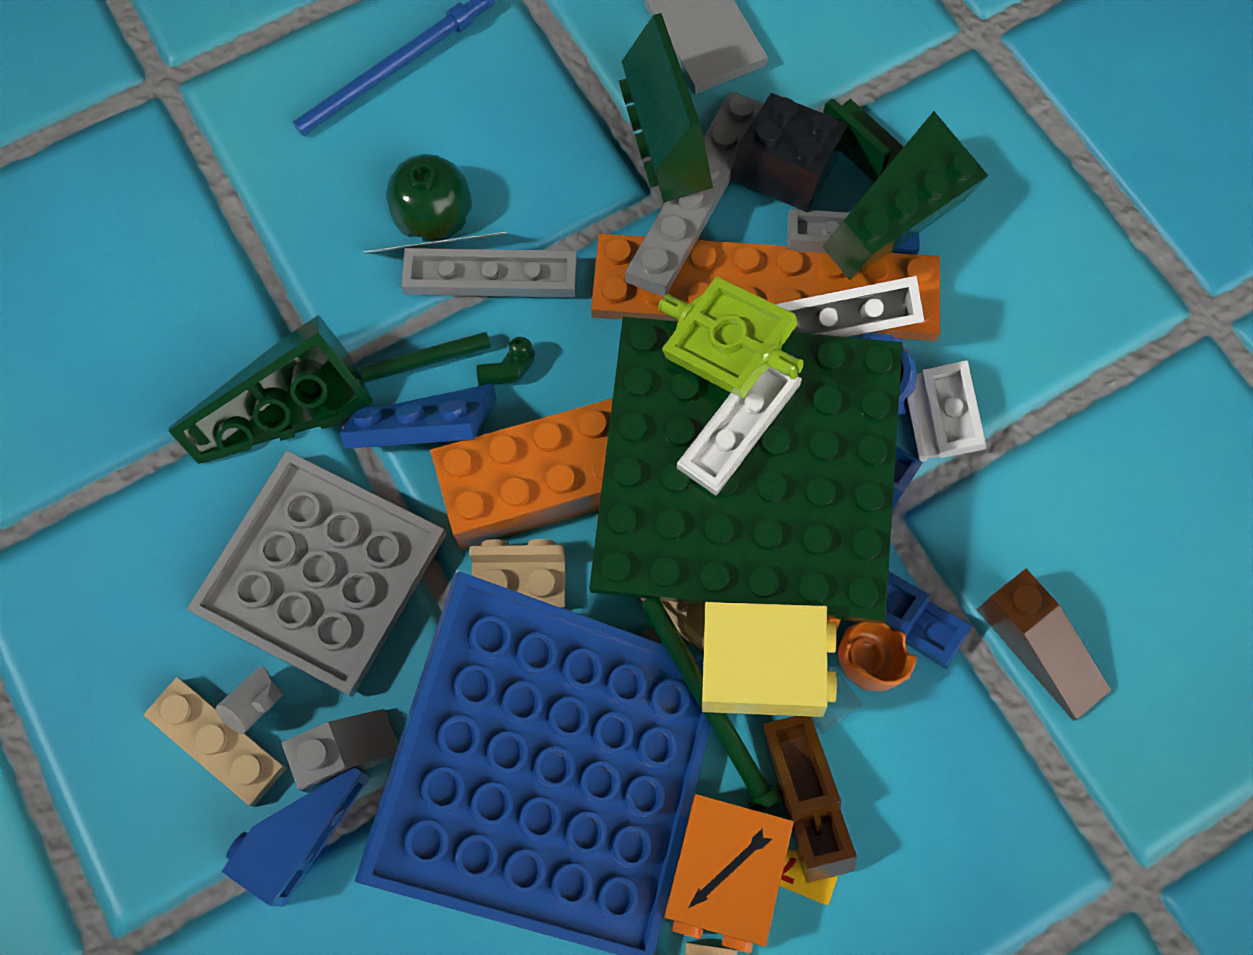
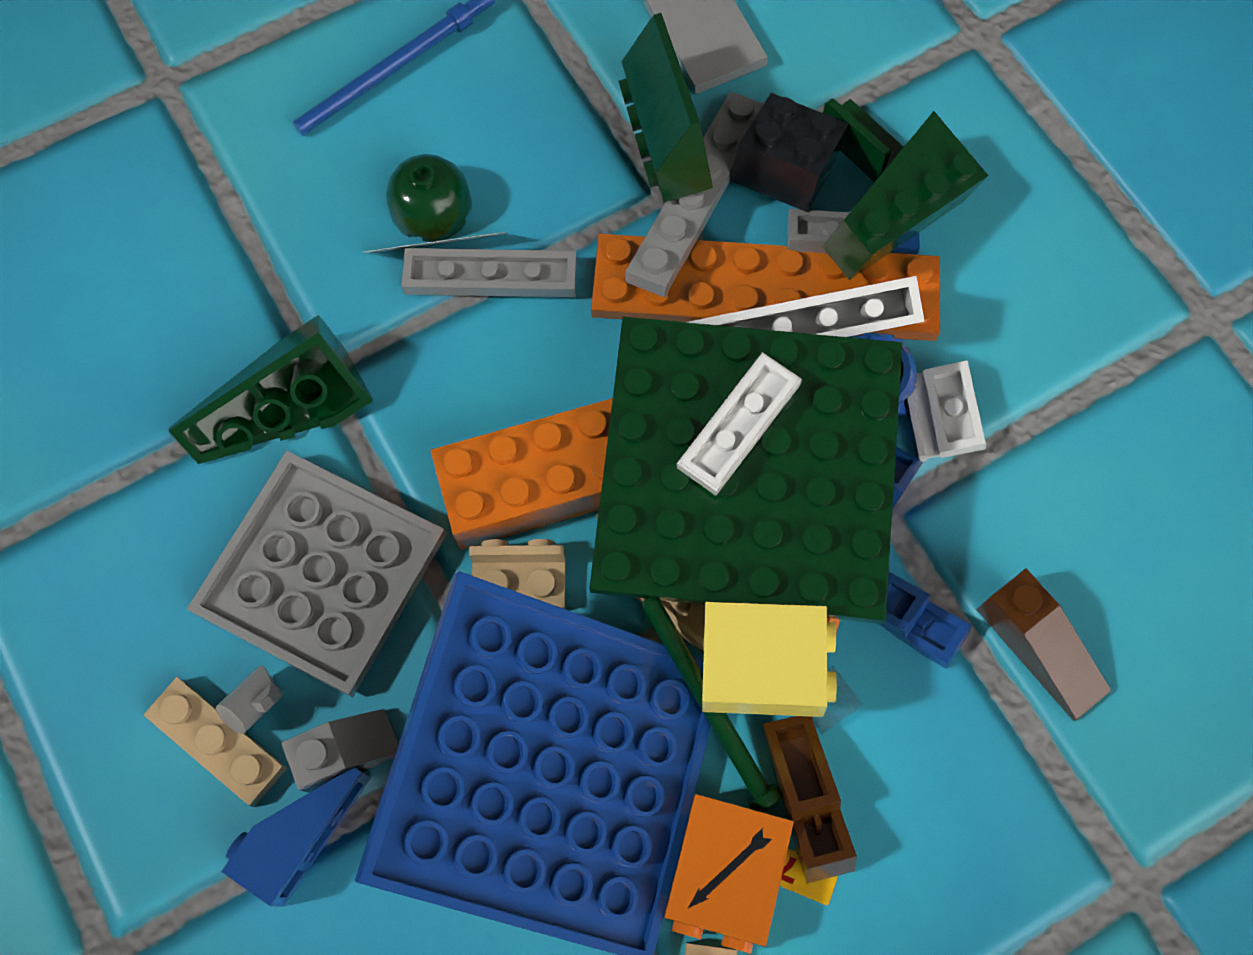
(423, 420): blue wing -> none
(425, 357): dark green bar -> none
(512, 367): dark green arm -> none
(730, 336): lime plate -> none
(875, 656): orange hair -> none

